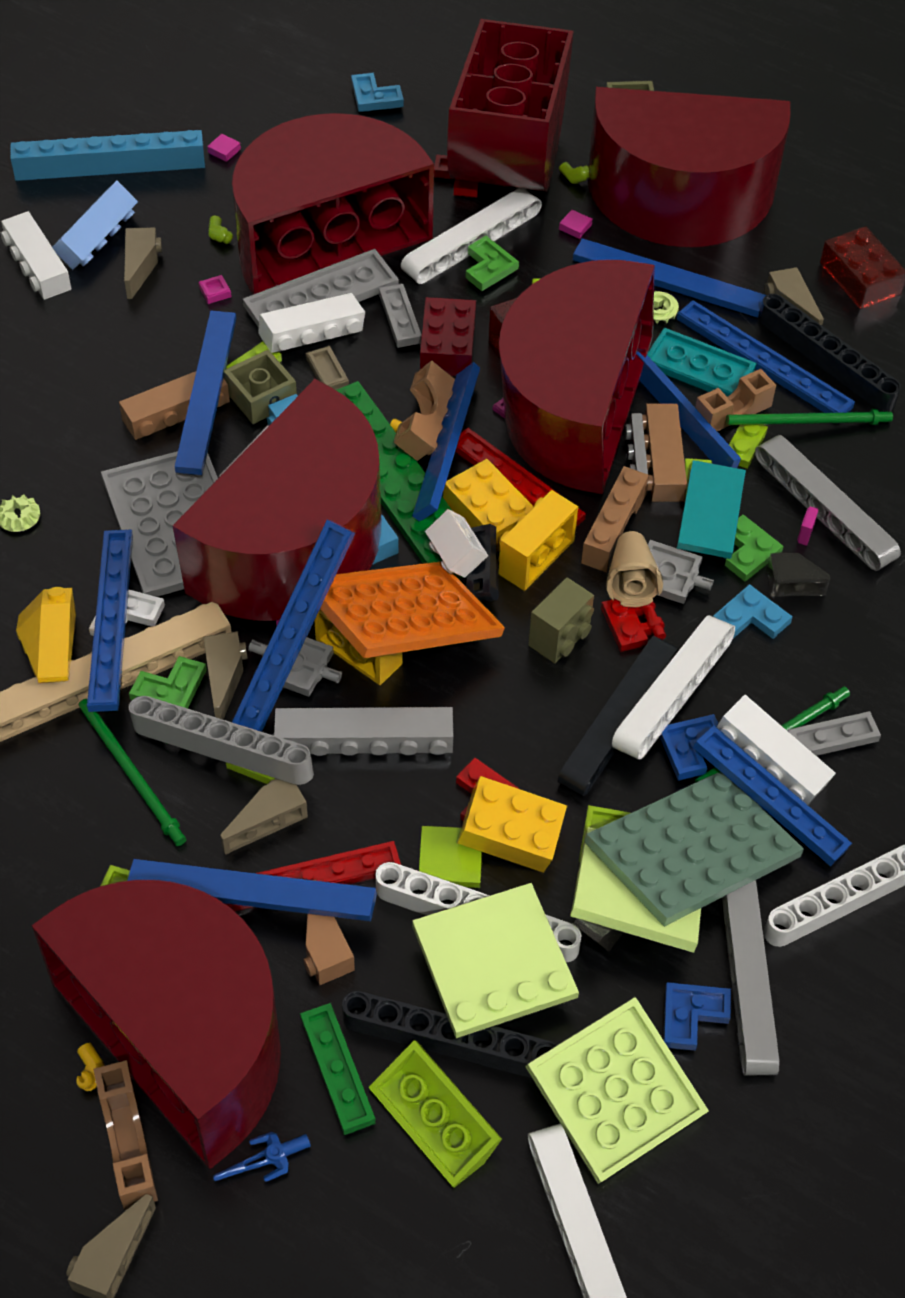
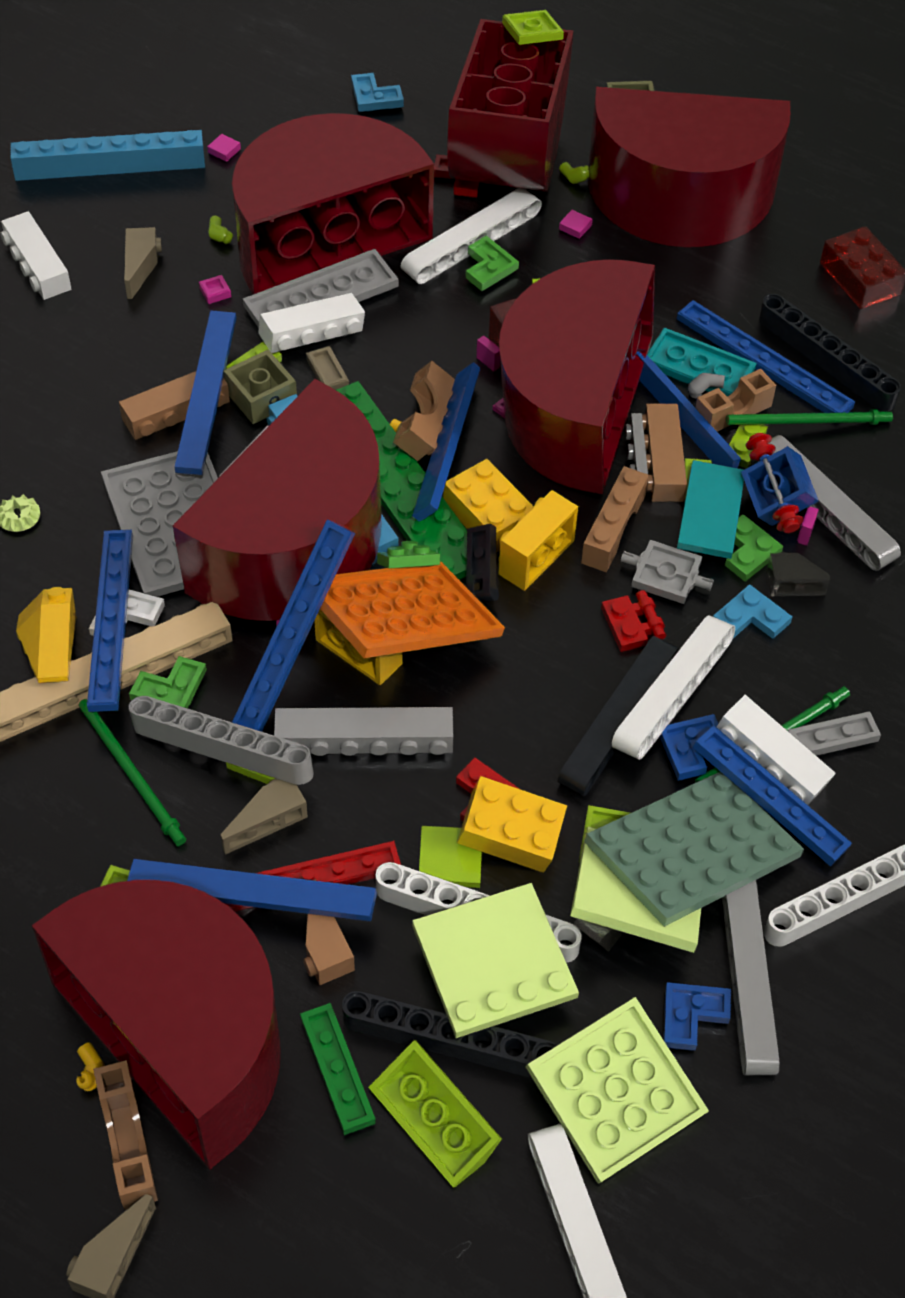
(94, 225): light blue brick -> none
(225, 668): dark tan slope -> none
(274, 1153): blue piece -> none
(308, 667): light grey plate -> none
(400, 315): light grey plate -> none
(408, 555): none -> bright green plate
(448, 333): dark red brick -> none
(455, 544): white brick -> none
(477, 449): red tile -> none
(488, 353): none -> dark pink tile
(532, 27): none -> lime tile
(561, 620): olive brick -> none
(633, 572): tan cone -> none
(669, 304): yellowish green gear -> none
(680, 280): blue tile -> none
(703, 381): none -> light grey arm
(778, 484): none -> blue brick
(792, 287): dark tan slope -> none

